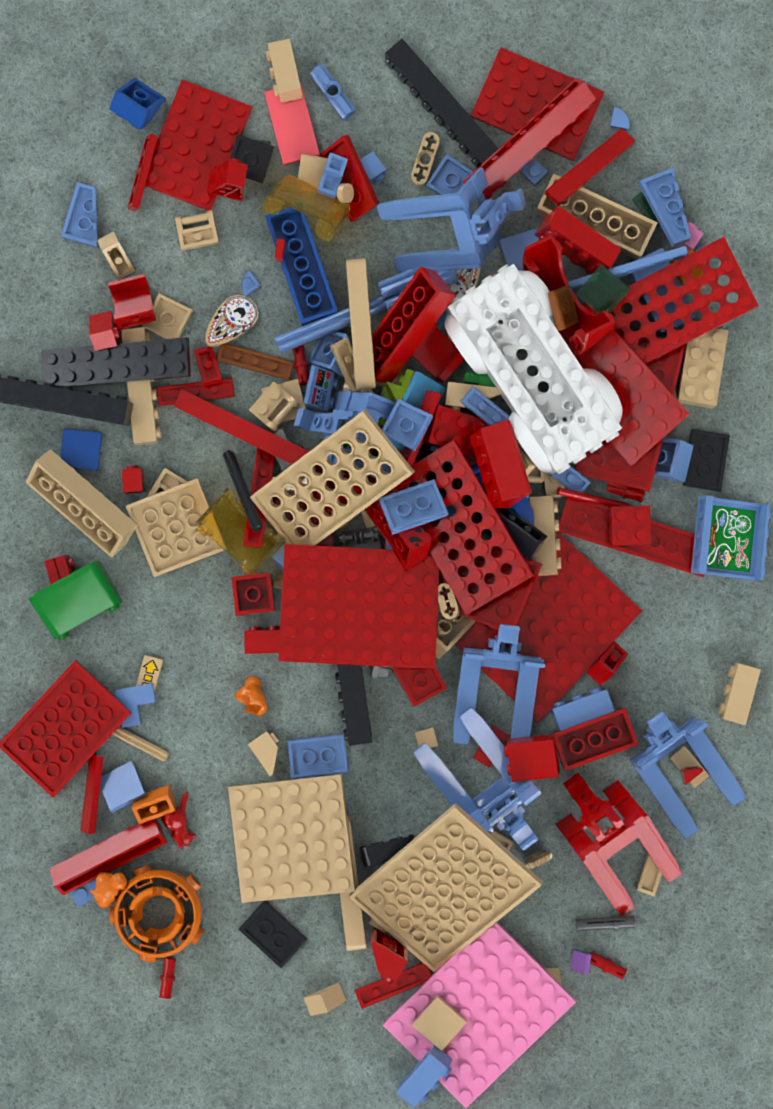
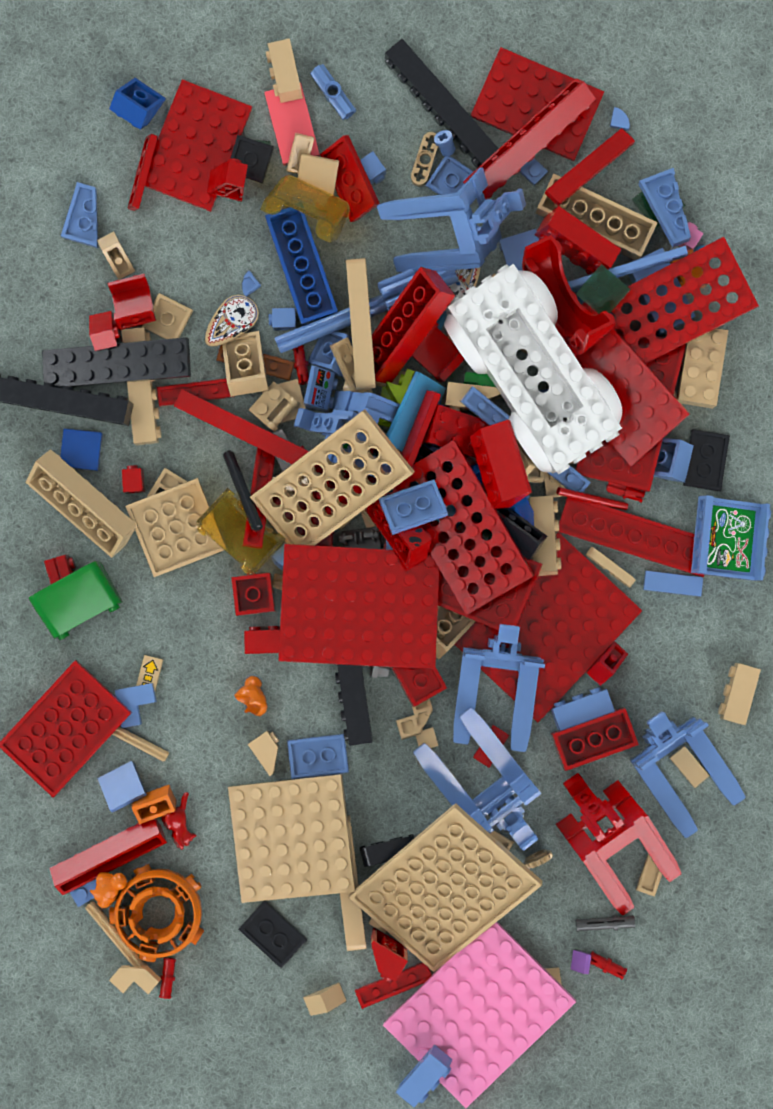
(92, 793): red tile -> none
(111, 931): none -> tan axle
(141, 975): none -> tan tile
(197, 236): tan plate -> none
(207, 366): red plate -> none
(245, 365): none -> tan slope
(280, 249): red tile -> none
(283, 319): none -> medium blue brick
(300, 145): none -> tan tile
(332, 175): medium blue slope -> none
(345, 193): tan tile -> none
(407, 424): medium blue tile -> none
(414, 724): none -> tan tile
(439, 1022): tan tile -> none
(443, 603): tan beam -> none
(444, 141): none -> medium blue bush
(532, 758): red brick -> none
(563, 307): dark orange tile -> none
(614, 569): none -> tan beam
(629, 526): red brick -> none
(673, 583): none -> medium blue tile
(690, 773): red slope -> none

